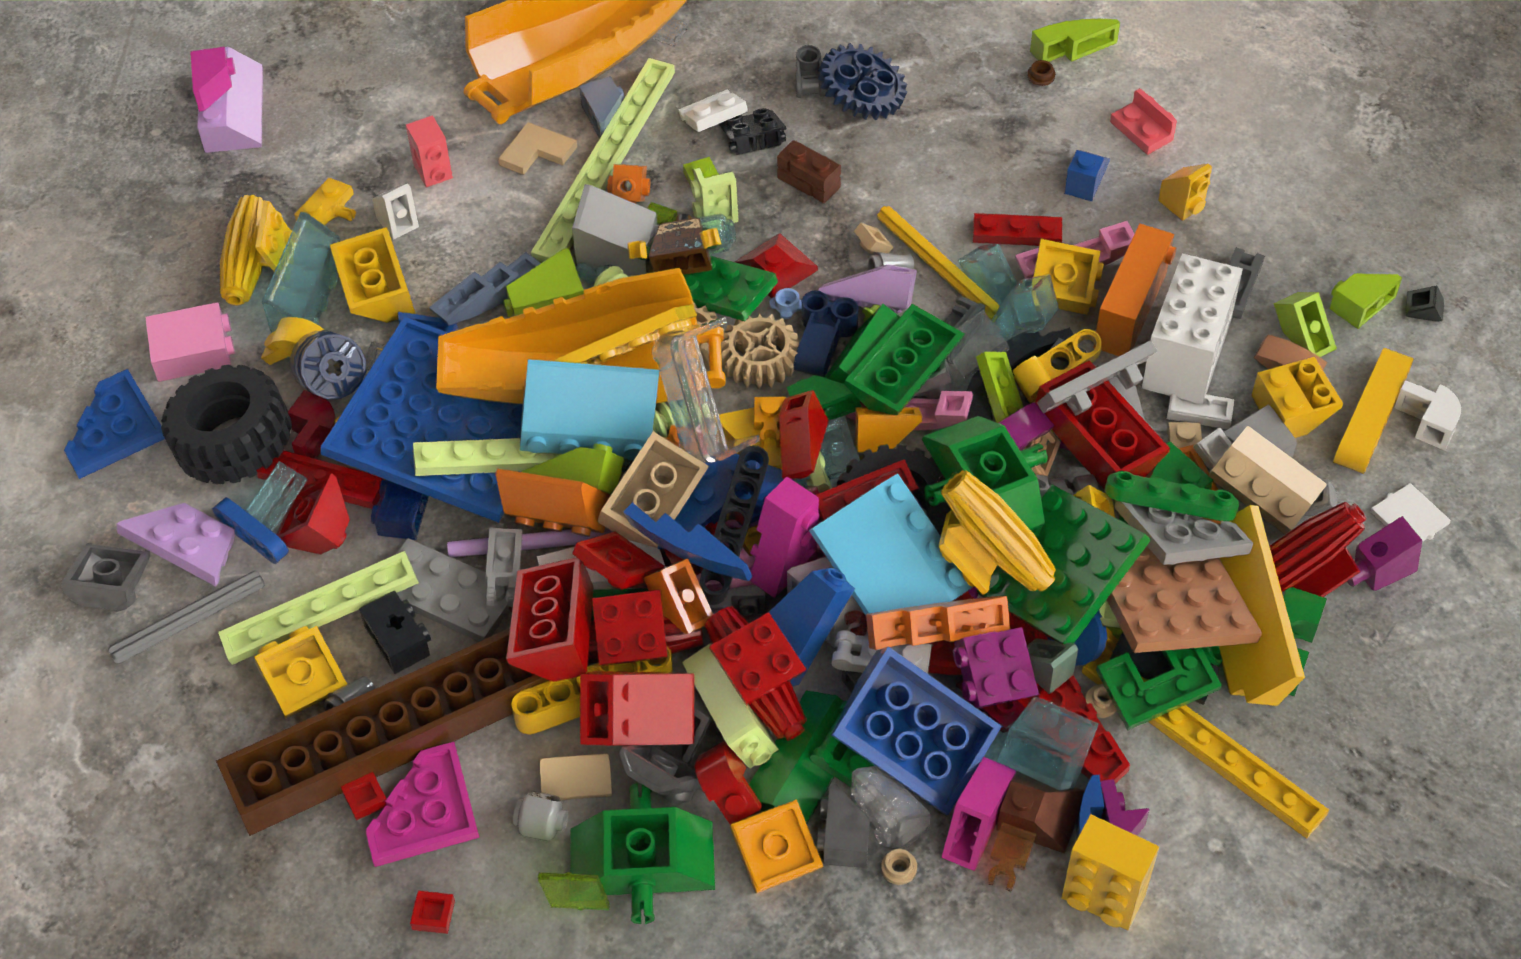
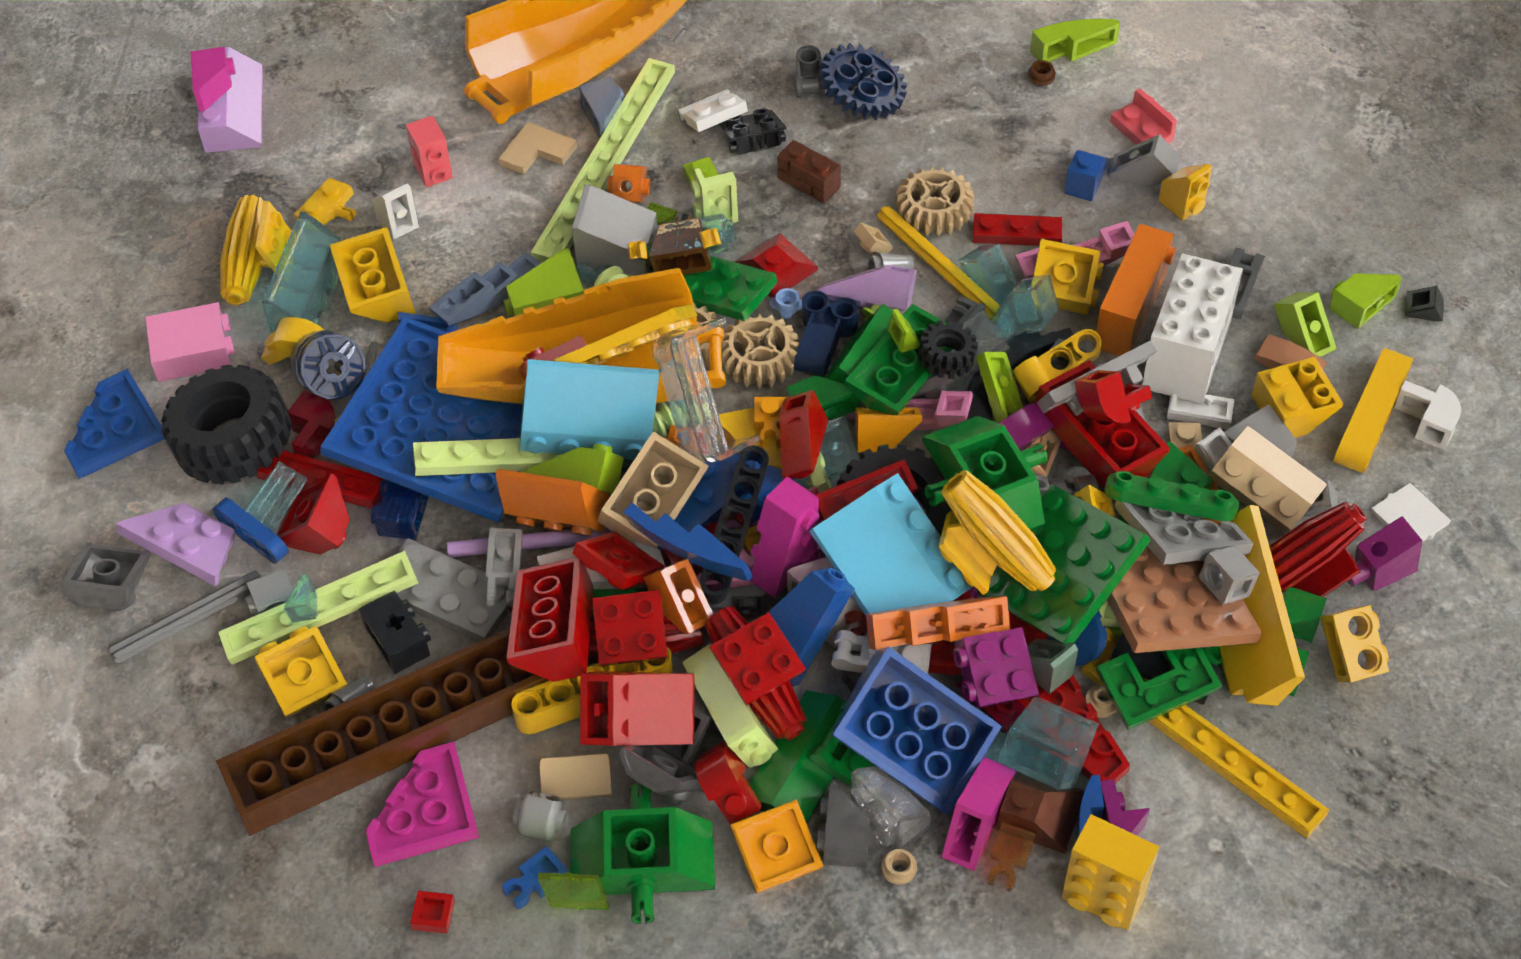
(268, 592): none -> light grey brick
(302, 601): none -> clear light blue slope
(364, 796): red plate -> none
(542, 862): none -> blue plate
(552, 354): none -> red plate
(902, 332): none -> lime slope
(934, 209): none -> tan gear
(943, 361): none -> black tyre
(1107, 399): none -> red brick
(1145, 162): none -> light grey slope
(1228, 574): none -> light grey brick
(1345, 646): none -> yellow brick

